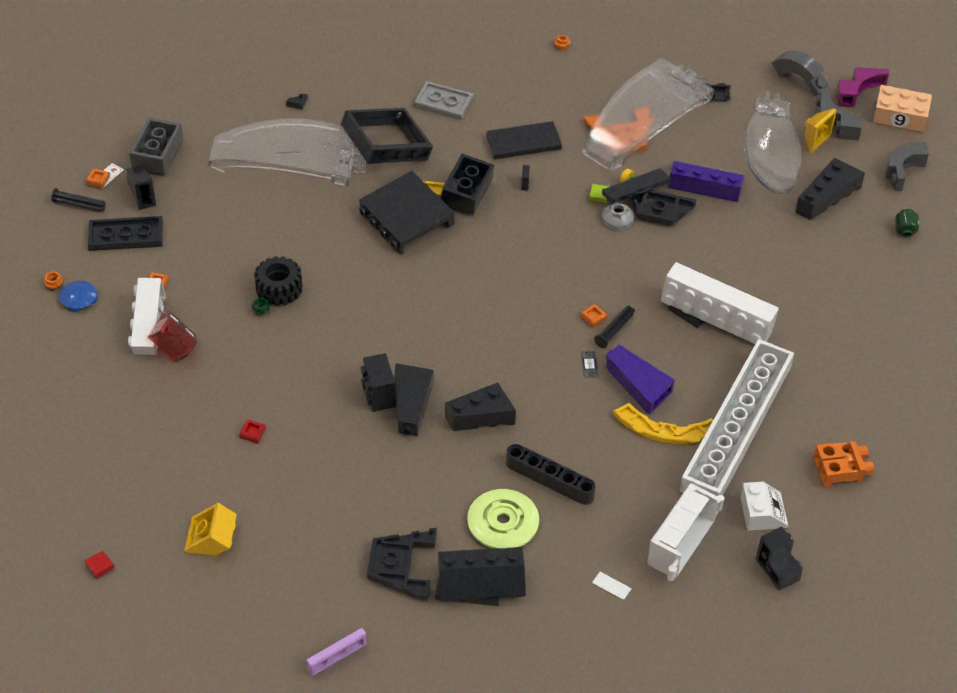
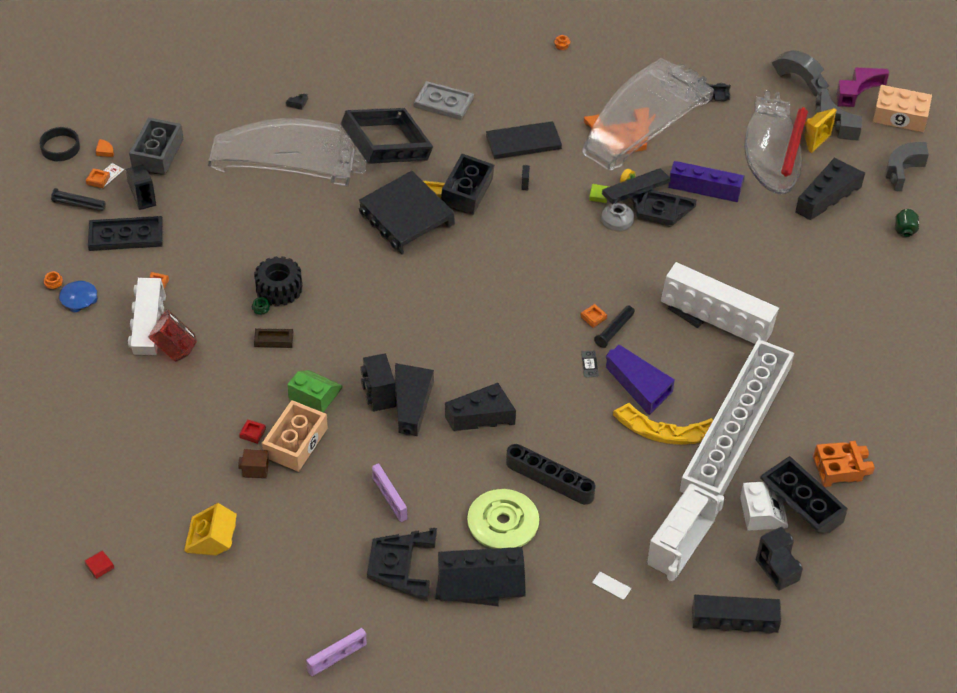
(60, 156): none -> black tyre
(104, 148): none -> orange tile
(254, 463): none -> reddish brown brick
(273, 338): none -> dark brown tile
(295, 435): none -> light nougat brick
(312, 390): none -> bright green slope
(389, 492): none -> lavender tile
(736, 613): none -> black brick
(794, 142): none -> red axle
(805, 495): none -> black slope

